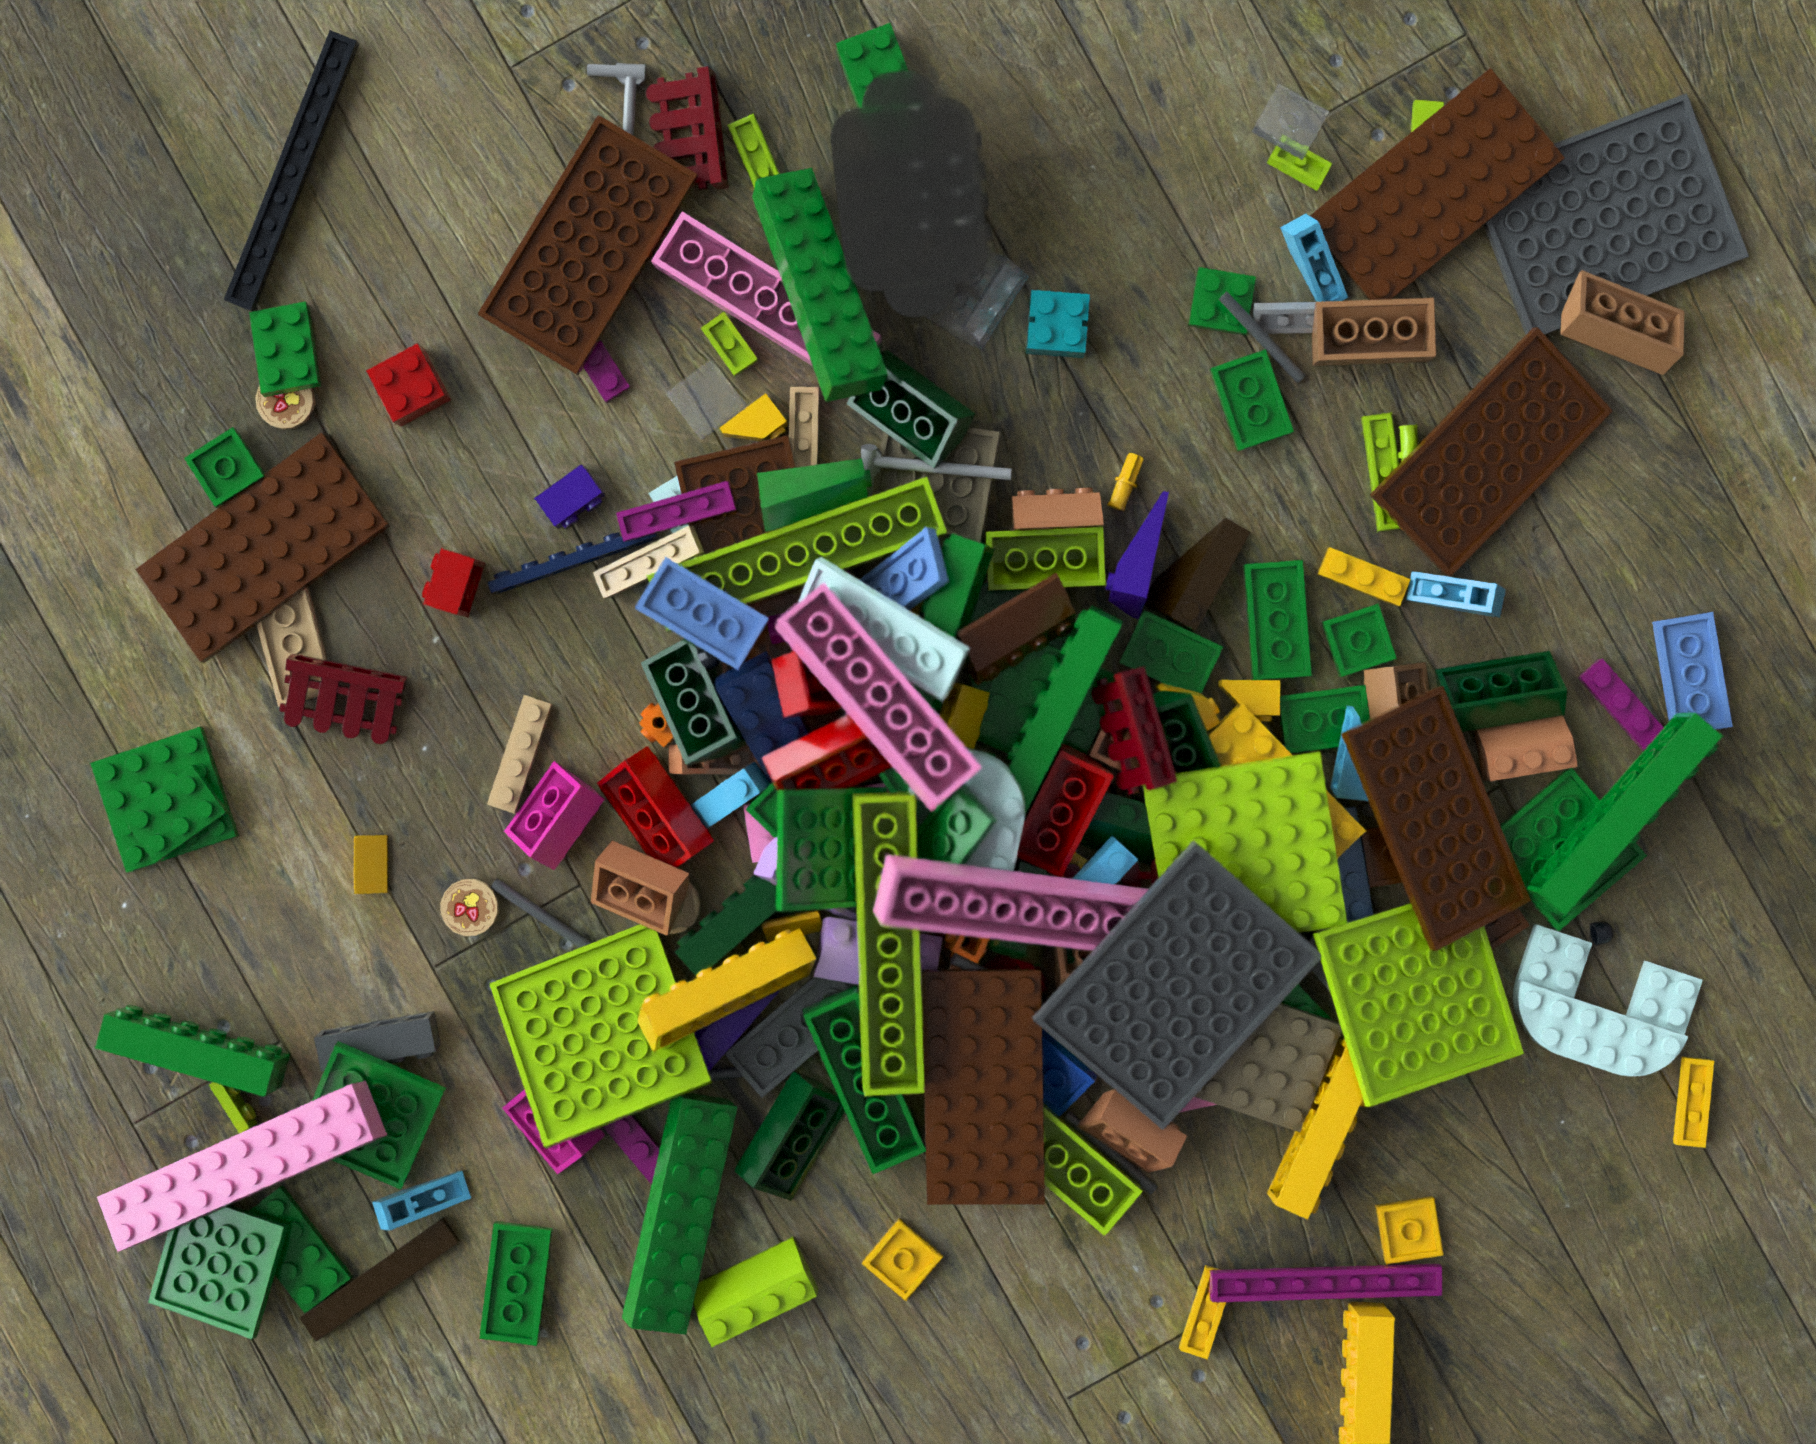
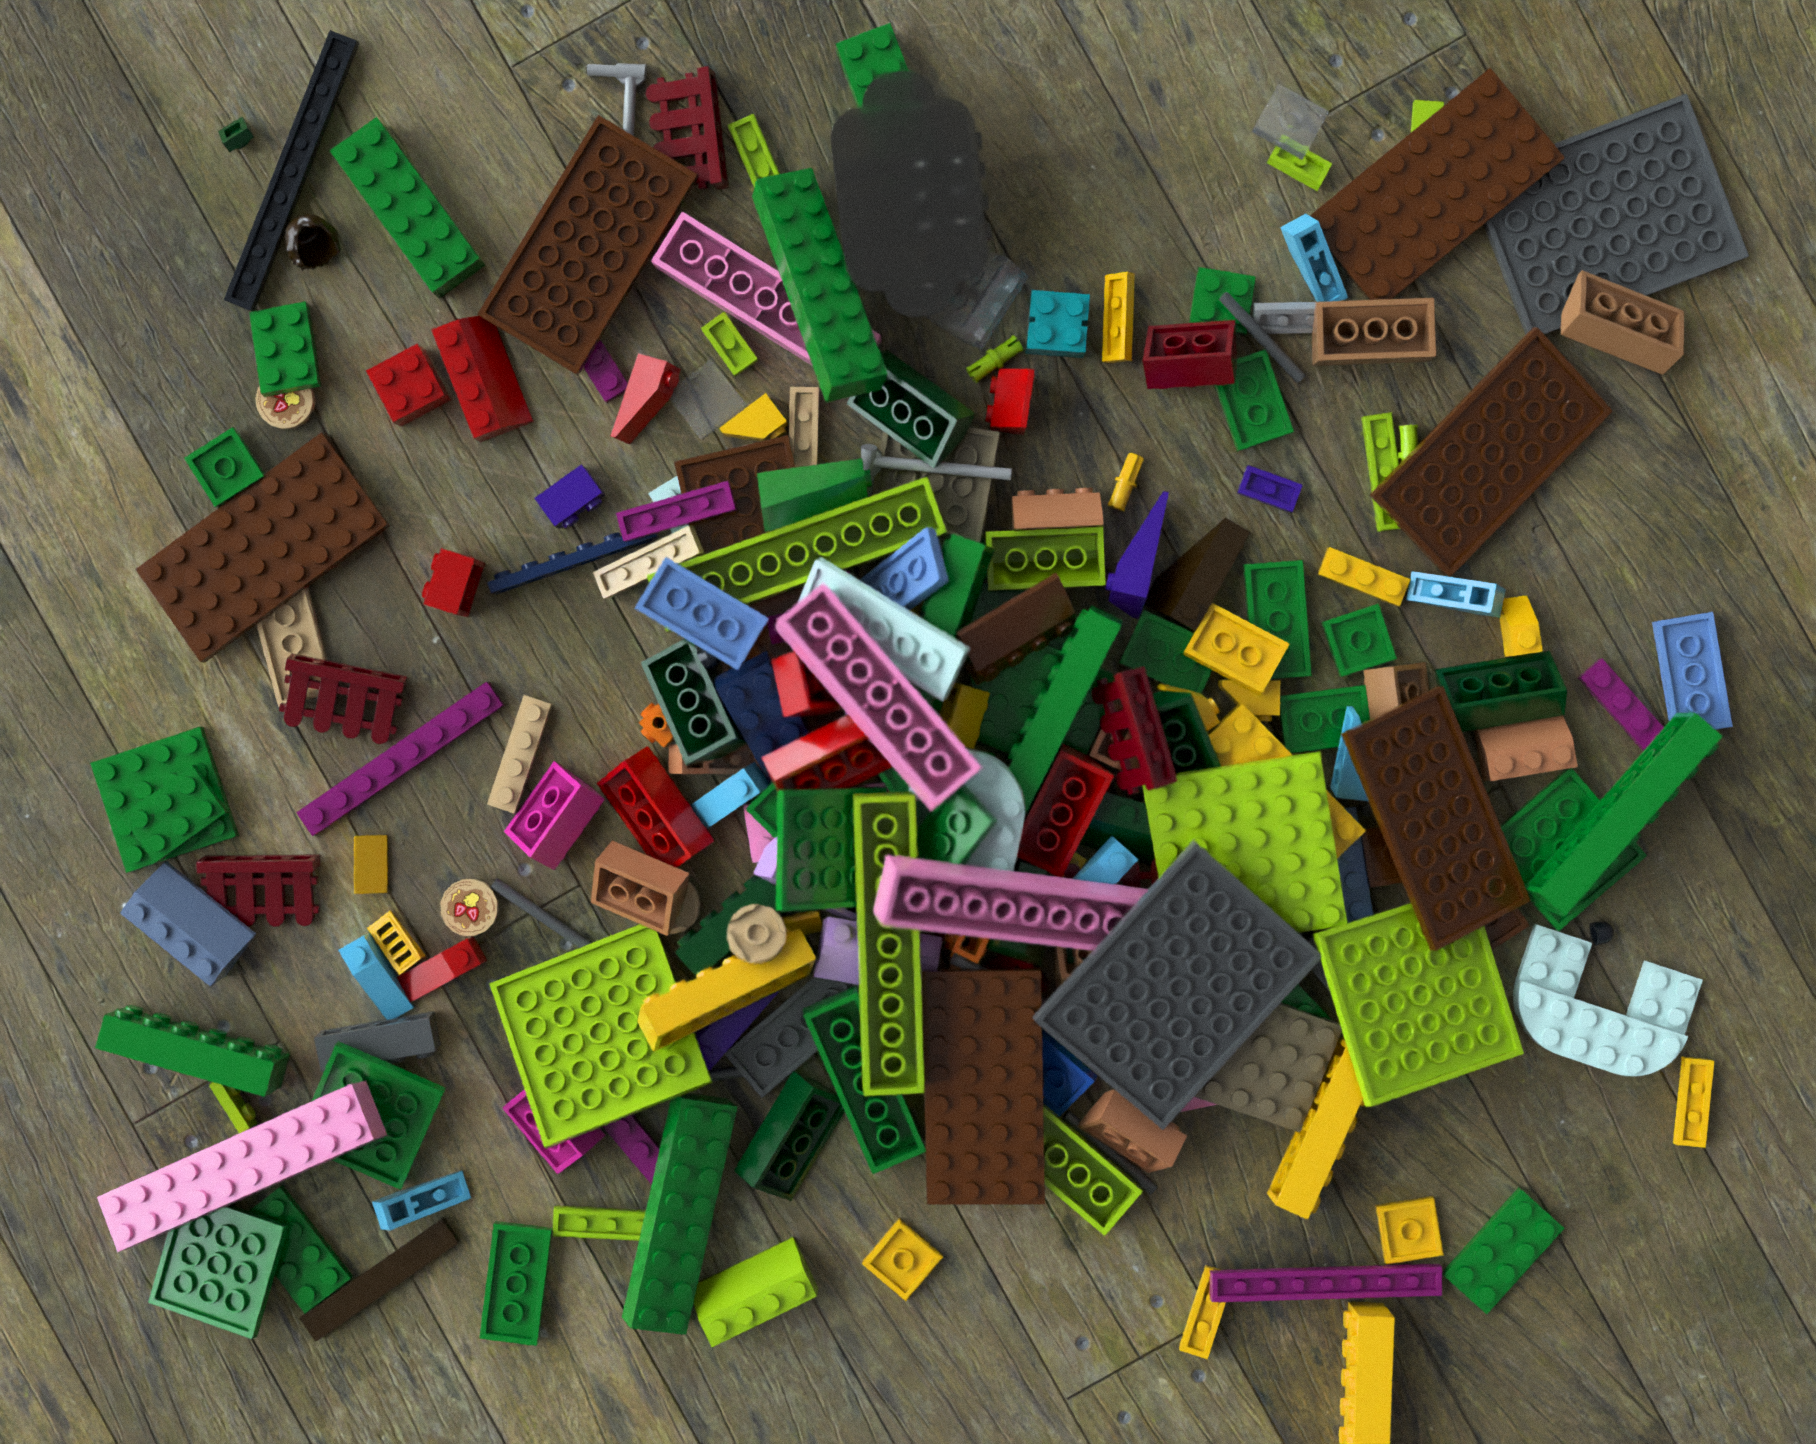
(188, 923): none -> sand blue slope
(236, 134): none -> dark green plate
(274, 880): none -> dark red fence
(311, 242): none -> dark brown hair
(376, 976): none -> medium azure slope
(400, 758): none -> magenta plate
(407, 208): none -> green brick
(410, 944): none -> yellow slope
(441, 968): none -> red slope
(482, 377): none -> red slope
(597, 1222): none -> lime tile
(646, 393): none -> slope
(756, 934): none -> tan tile
(994, 359): none -> lime pin
(1011, 400): none -> red slope
(1118, 317): none -> yellow plate
(1190, 354): none -> dark red slope
(1236, 649): none -> yellow plate
(1269, 489): none -> dark purple plate
(1502, 1250): none -> green plate
(1519, 627): none -> yellow slope

